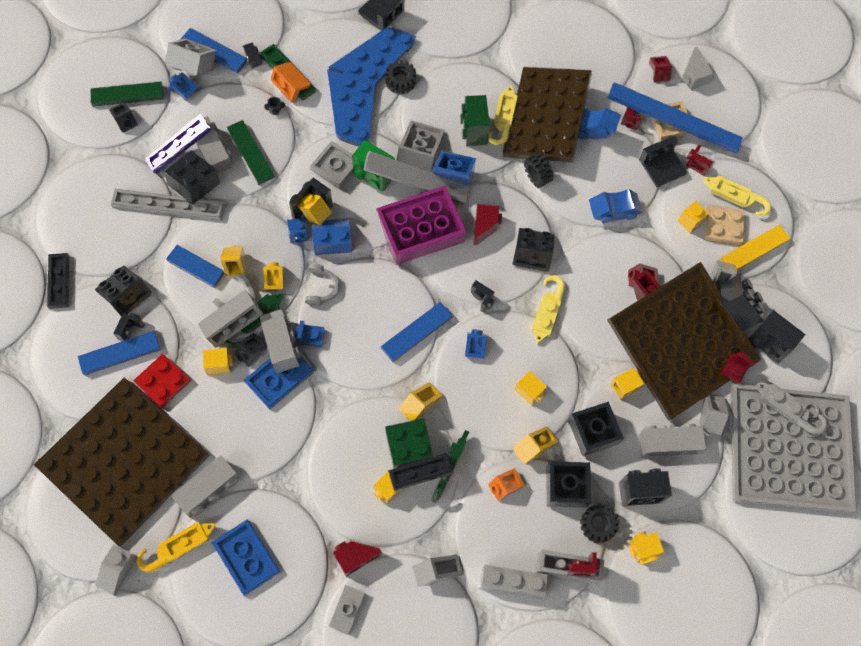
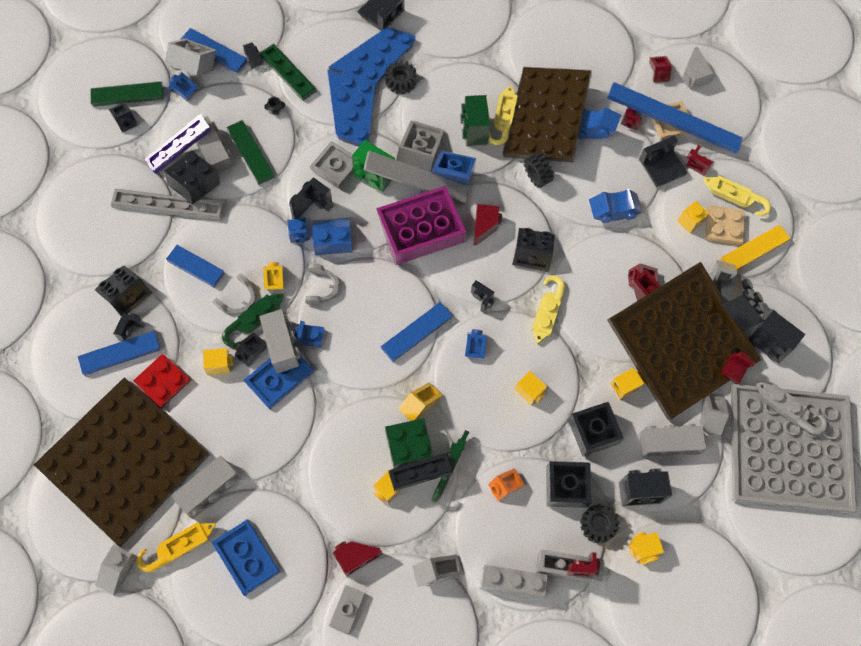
(58, 280): black tile -> none
(230, 318): light grey brick -> none
(233, 260): yellow slope -> none
(289, 80): orange panel -> none
(314, 208): yellow brick -> none
(535, 445): yellow slope -> none

